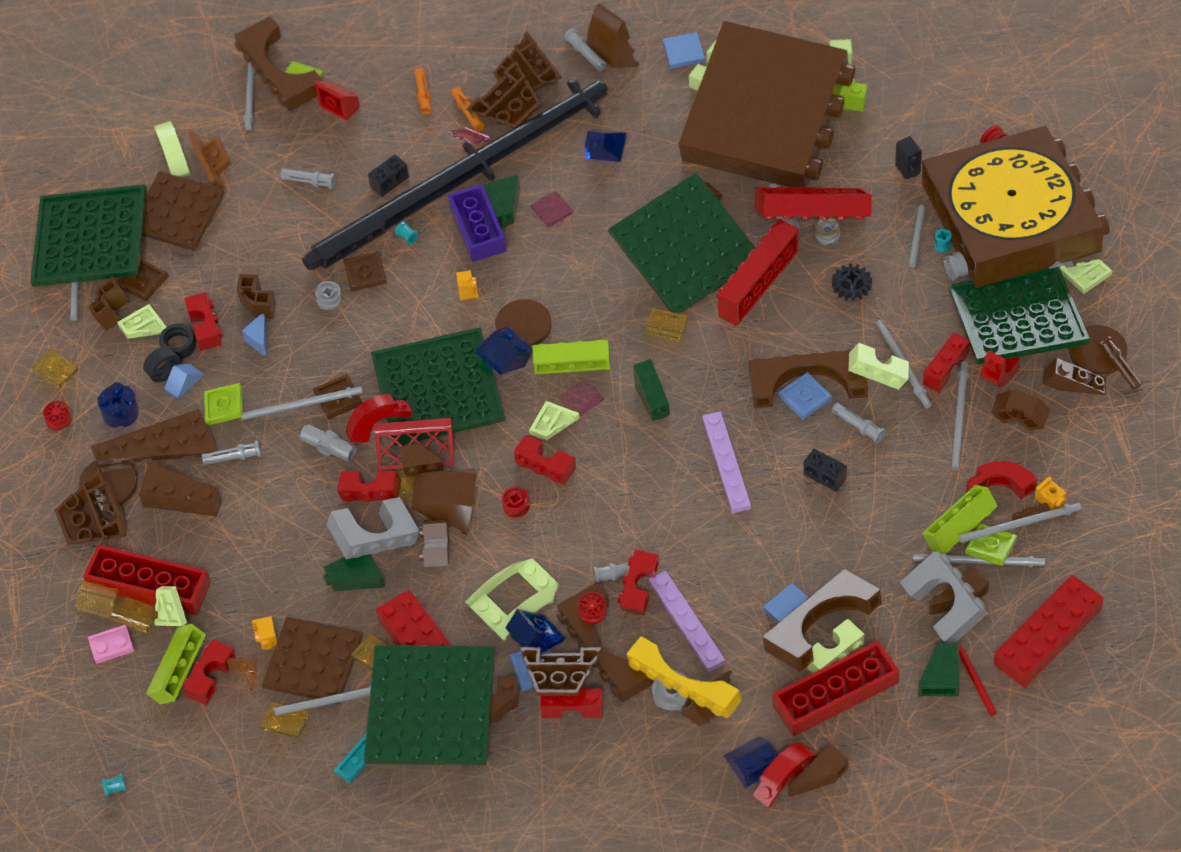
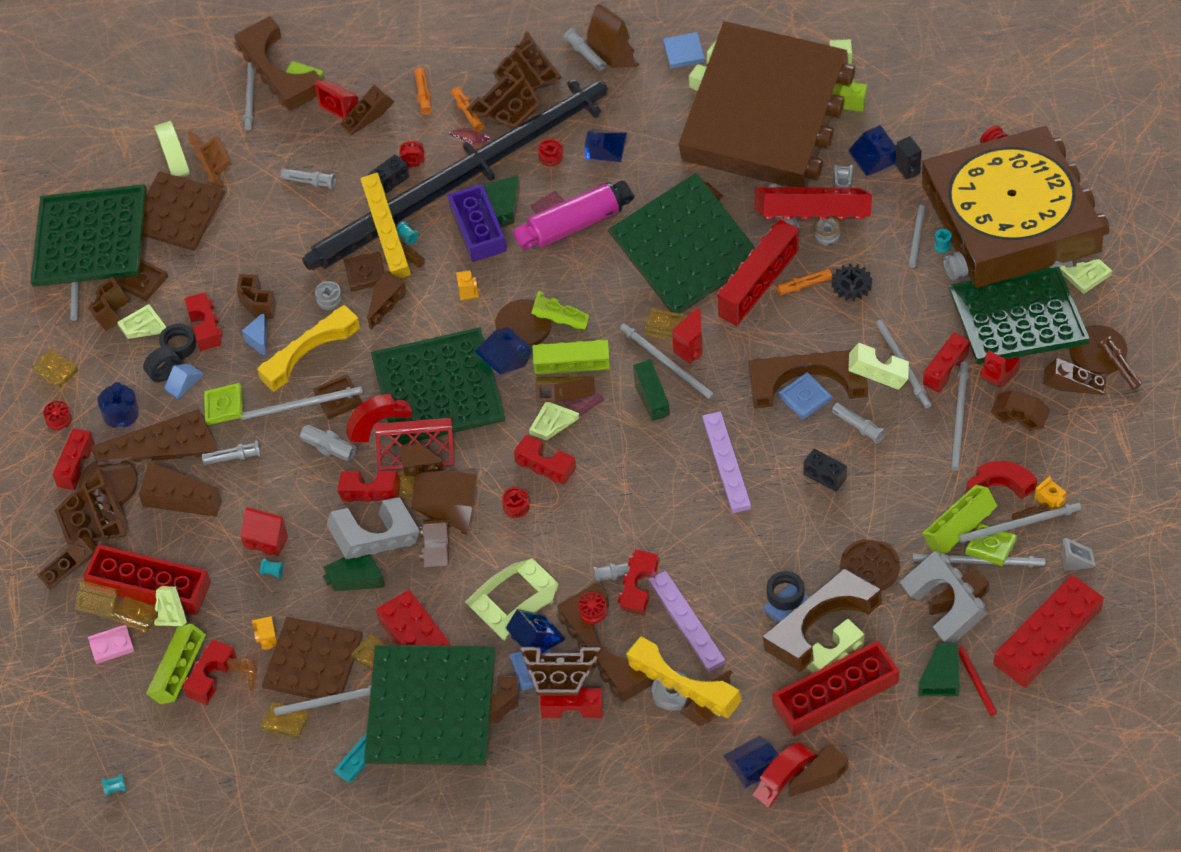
(67, 561): none -> reddish brown slope
(68, 467): none -> red arch
(263, 531): none -> red slope
(271, 568): none -> teal bush
(337, 326): none -> yellow arch
(367, 110): none -> reddish brown slope
(385, 226): none -> yellow arch
(385, 295): none -> reddish brown slope
(412, 154): none -> red wheel
(412, 256): none -> reddish brown axle
(550, 151): none -> red wheel
(553, 310): none -> lime wing
(563, 388): none -> reddish brown slope
(573, 215): none -> dark pink piece
(632, 334): none -> light grey bar
(688, 337): none -> red slope
(788, 603): none -> black tyre
(803, 282): none -> orange pin
(843, 176): none -> light grey piece
(872, 562): none -> reddish brown tile
(874, 151): none -> clear blue slope
(1076, 556): none -> light grey slope

